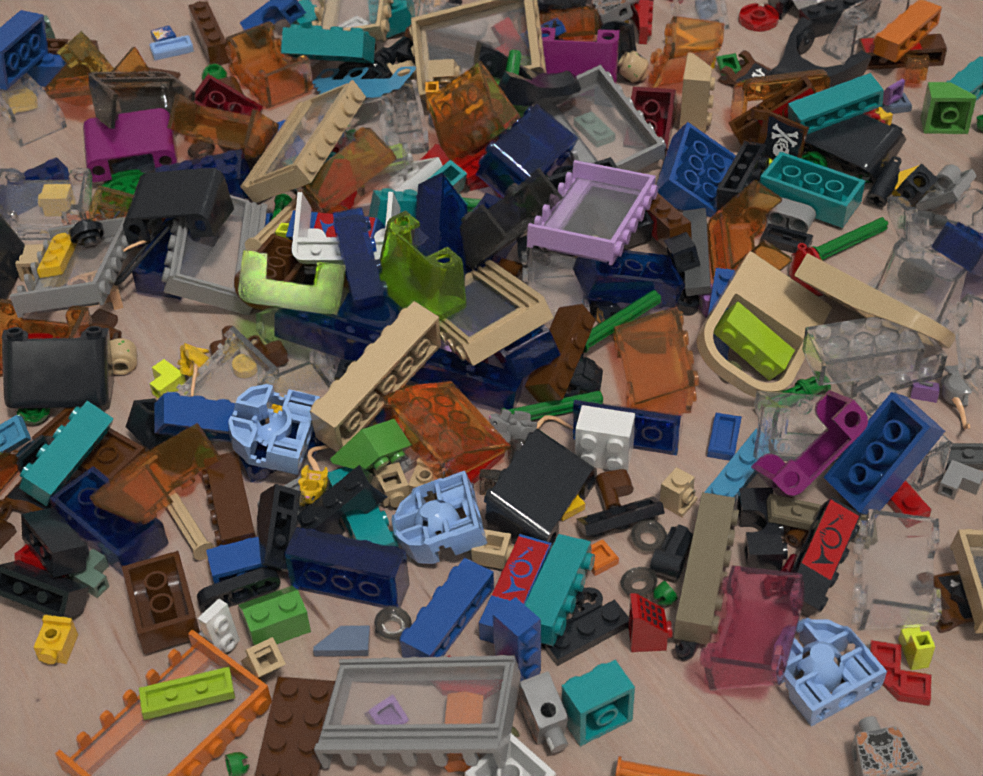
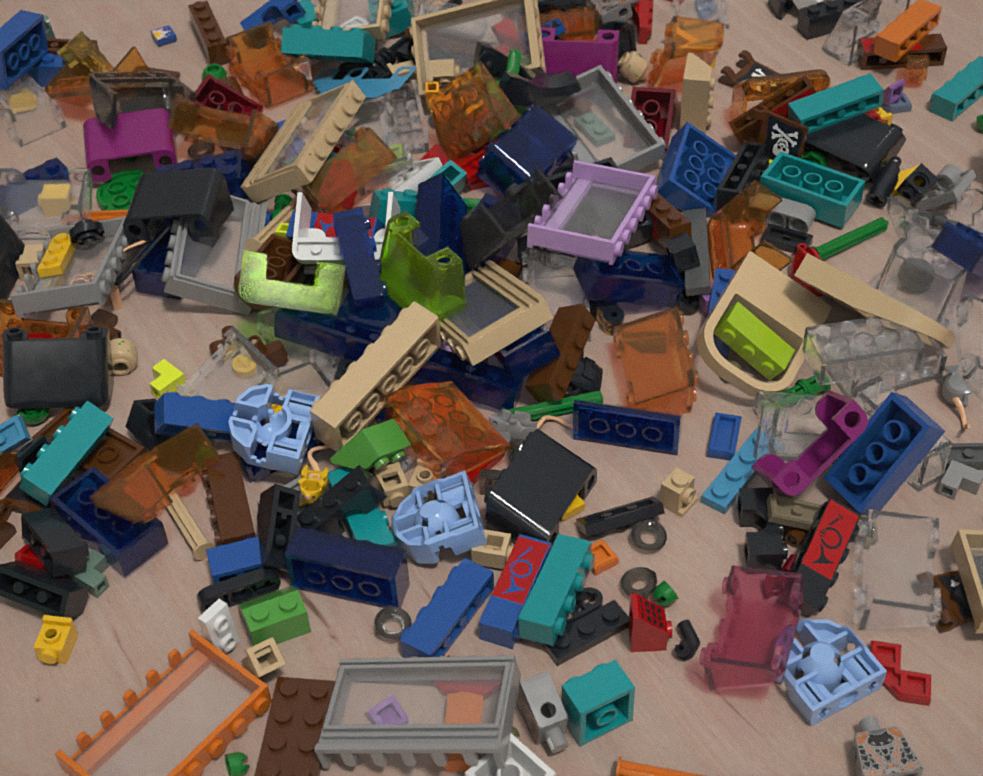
(109, 204): clear yellow torso -> none
(142, 162): sand blue tile -> none
(160, 601): reddish brown brick -> none
(171, 47): light blue tile -> none
(186, 693): lime plate -> none
(191, 360): yellow animal -> none
(345, 642): sand blue tile -> none
(518, 634): blue brick -> none
(605, 437): white brick -> none
(614, 485): reddish brown piece -> none
(623, 316): green axle -> none
(671, 556): black piece -> none
(705, 569): dark tan brick -> none
(728, 60): green slope -> none
(758, 17): red tile -> none
(801, 41): black animal -> none
(908, 502): red plate -> none
(917, 647): neon yellow piece -> none
(925, 391): medium lavender slope -> none
(947, 109): bright green slope -> none

